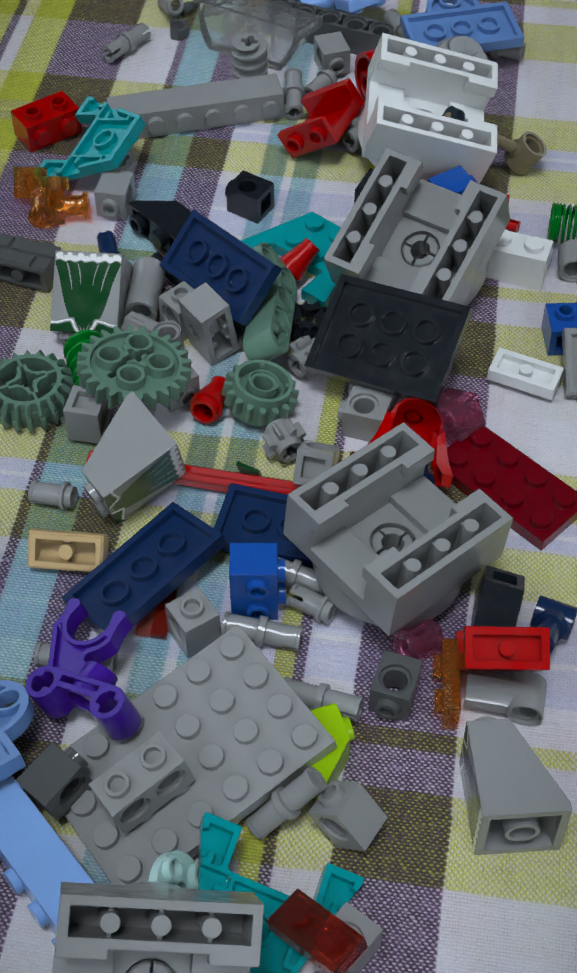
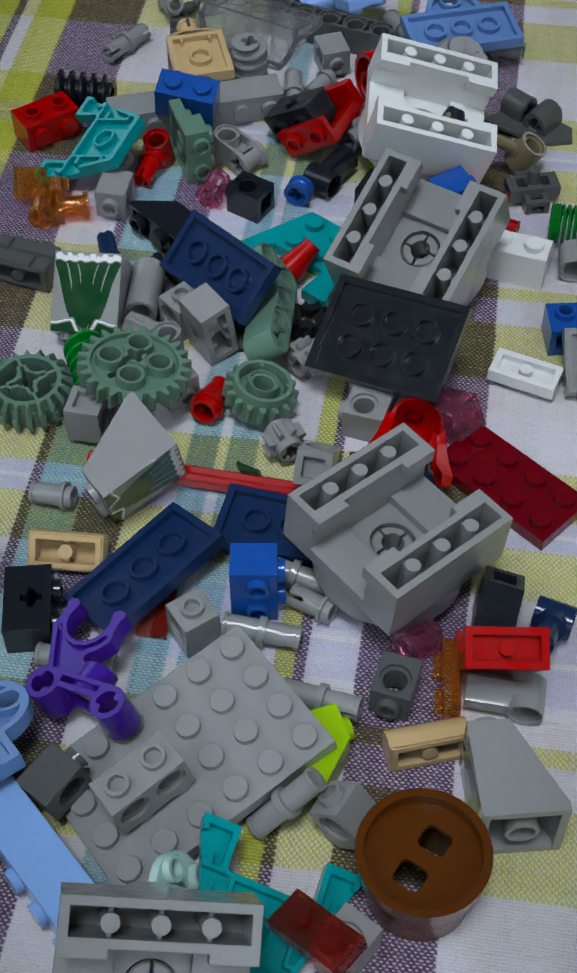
(29, 606): none -> black brick
(80, 88): none -> black piece
(156, 156): none -> red pin
(191, 142): none -> sand green plate
(196, 93): none -> blue brick
(199, 51): none -> tan plate
(209, 186): none -> clear pink bush
(237, 149): none -> light grey piece
(299, 190): none -> blue bush
(300, 108): none -> black brick
(331, 171): none -> black piece
(395, 834): none -> reddish brown piece
(423, 743): none -> tan brick
(522, 114): none -> dark grey panel
(532, 184): none -> dark grey piece

